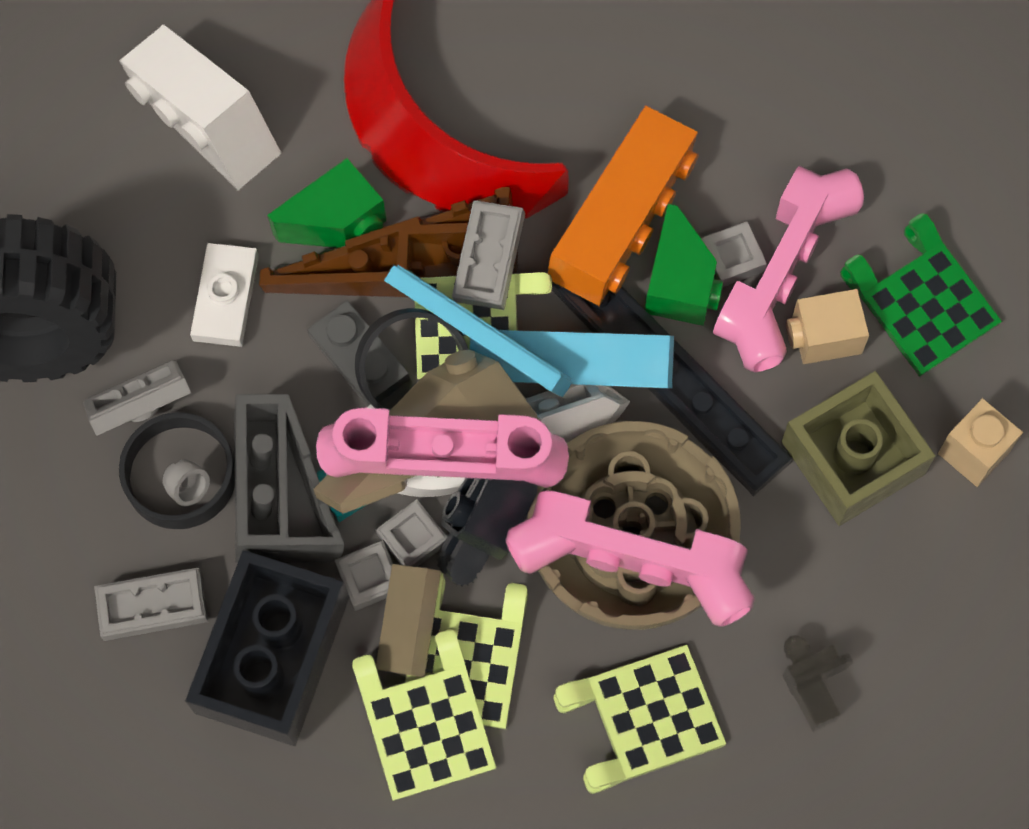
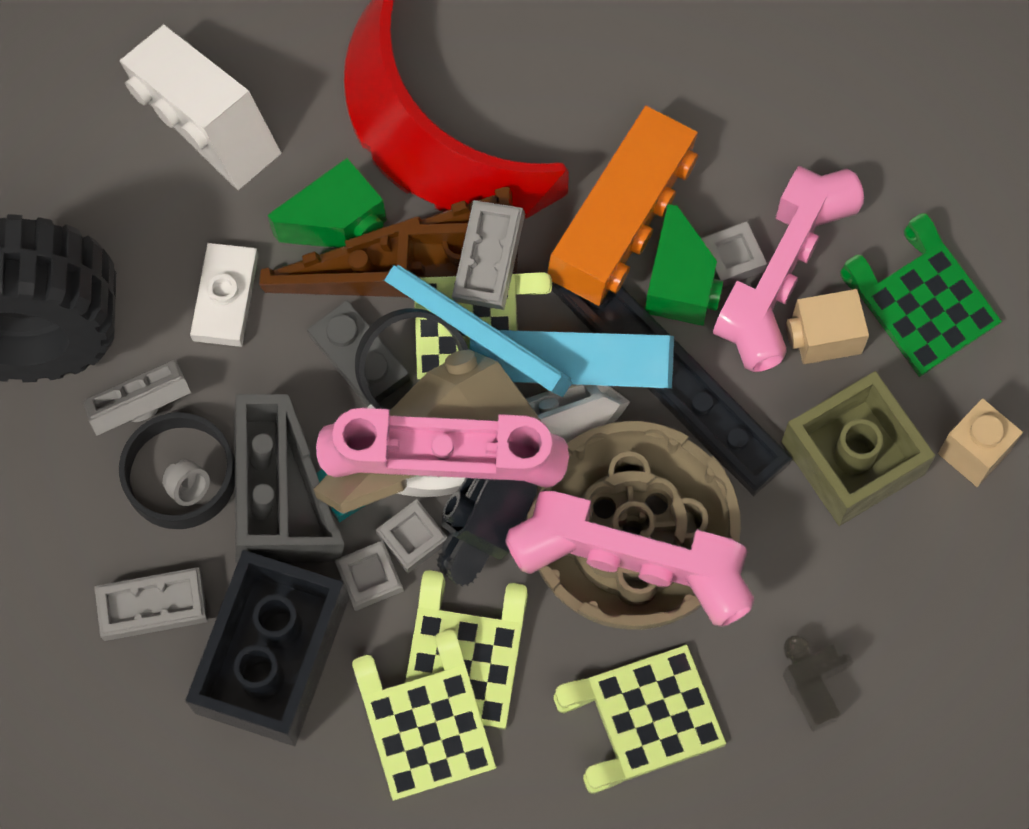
(408, 620): dark tan tile -> none

